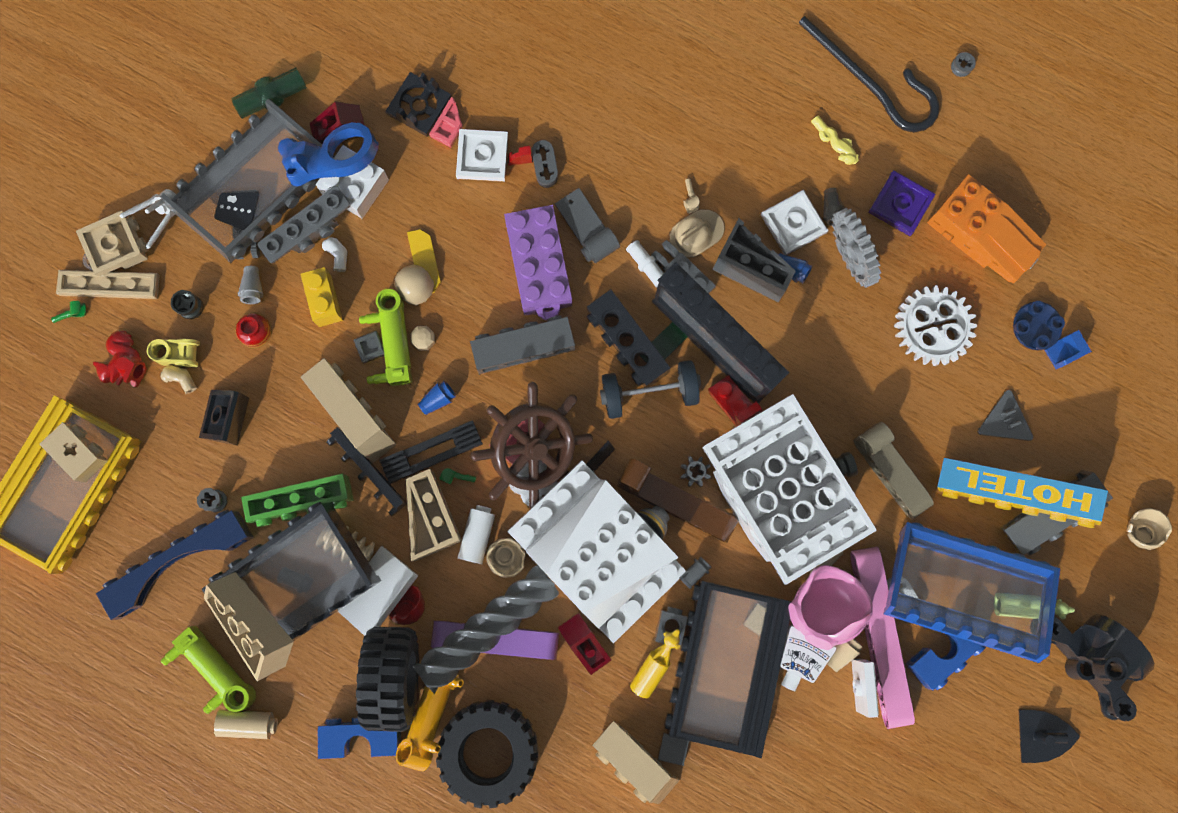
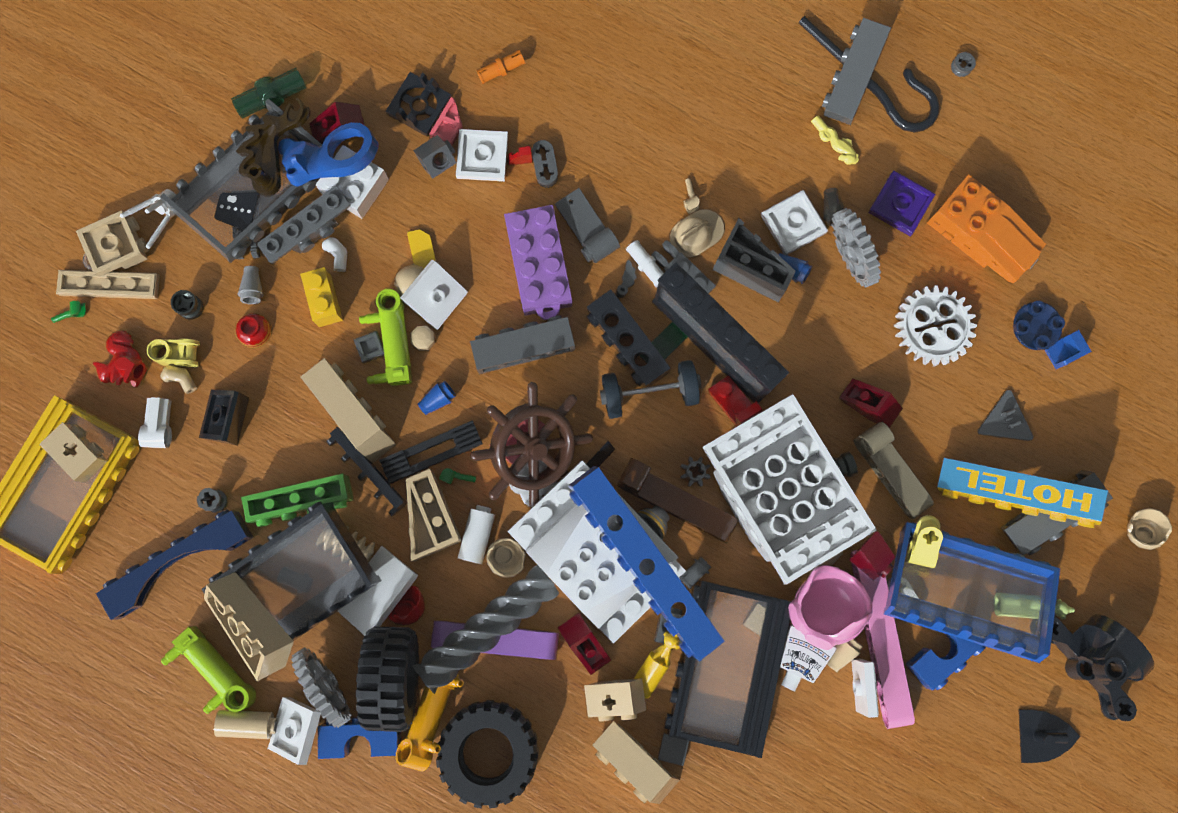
(156, 428): none -> white piece
(262, 149): none -> dark brown animal
(294, 730): none -> white plate
(321, 687): none -> light grey gear
(427, 151): none -> dark grey brick
(434, 294): none -> white plate
(500, 66): none -> orange pin
(602, 696): none -> tan brick
(628, 280): none -> dark grey piece
(633, 546): none -> blue piece
(856, 72): none -> dark grey brick
(871, 402): none -> dark red slope
(874, 557): none -> dark red slope
(925, 542): none -> light yellow piece

